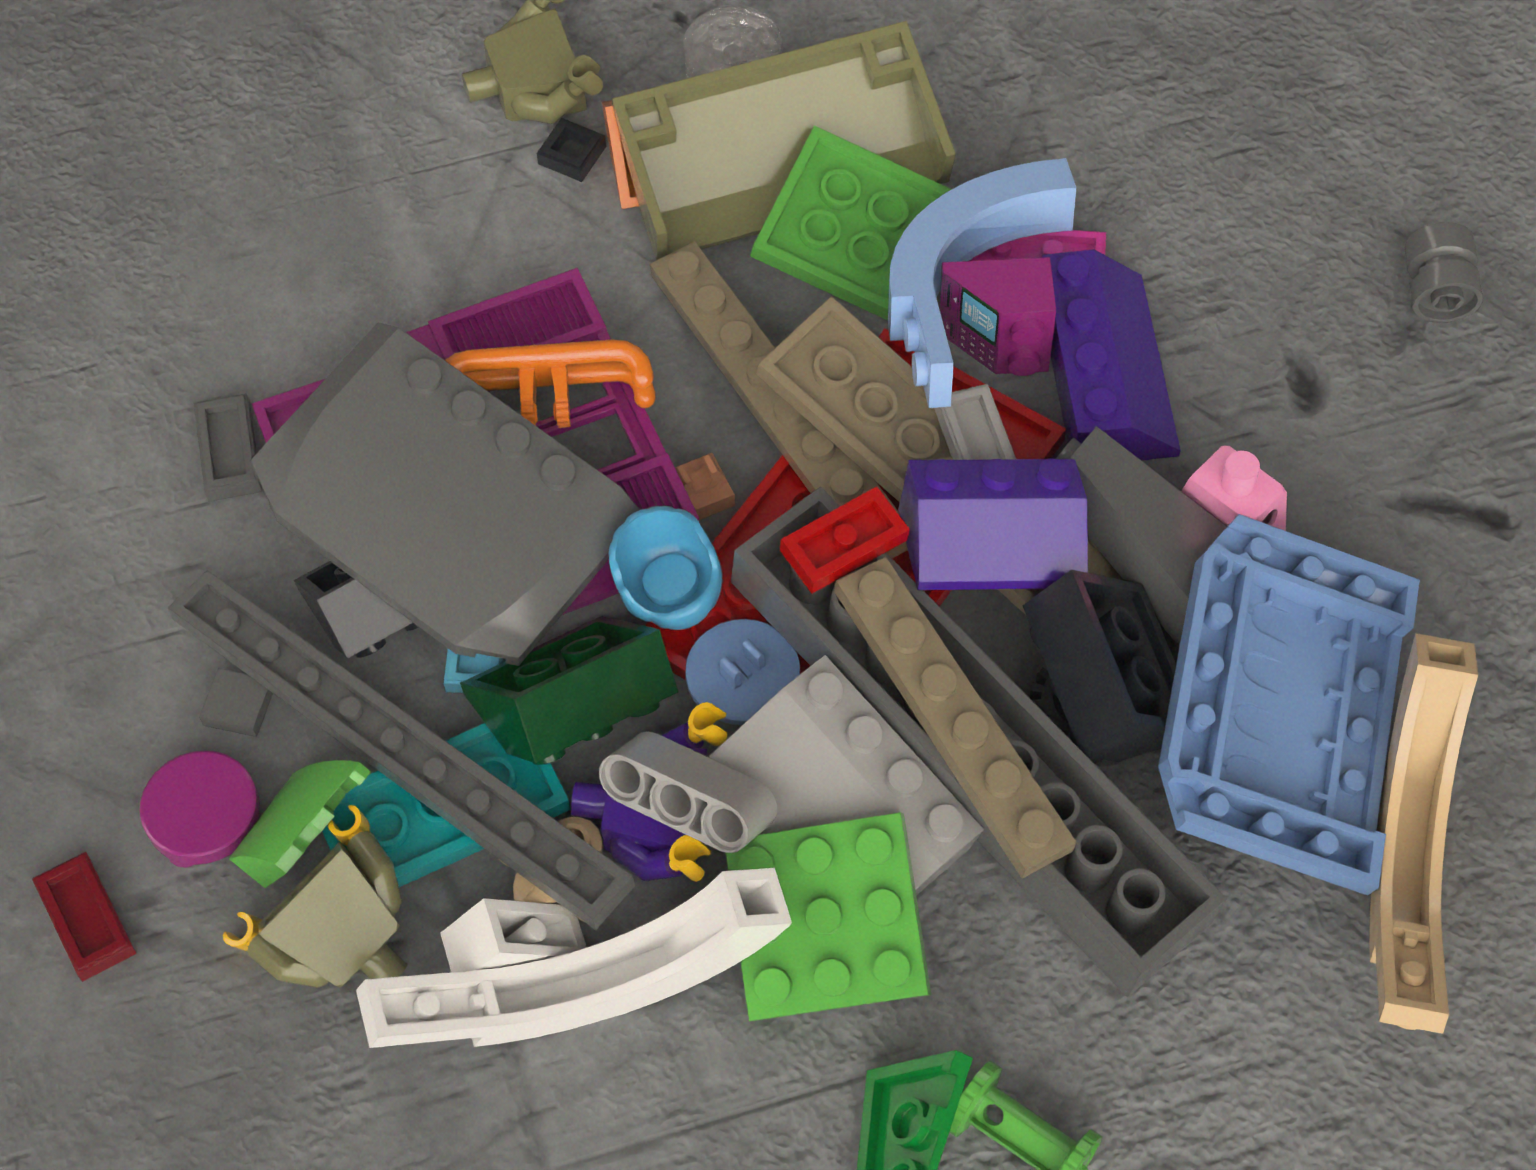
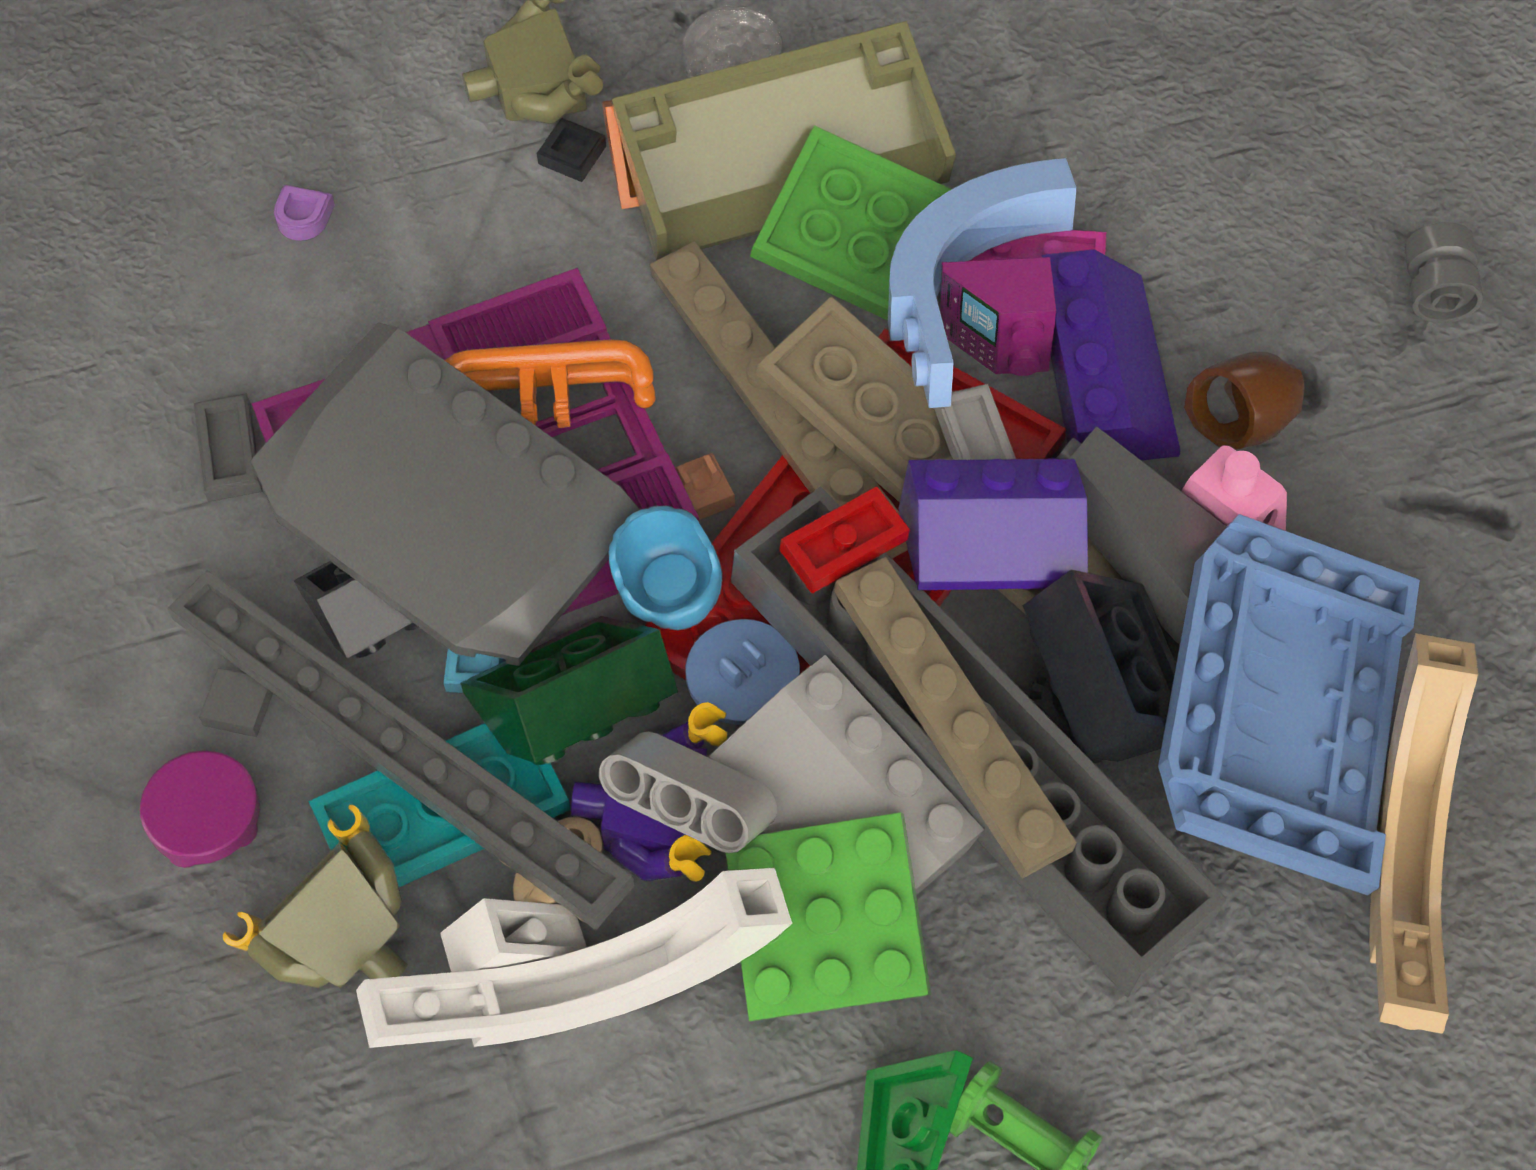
(84, 916): dark red tile -> none
(296, 818): bright green slope -> none
(302, 212): none -> medium lavender tile
(1263, 391): none -> reddish brown piece

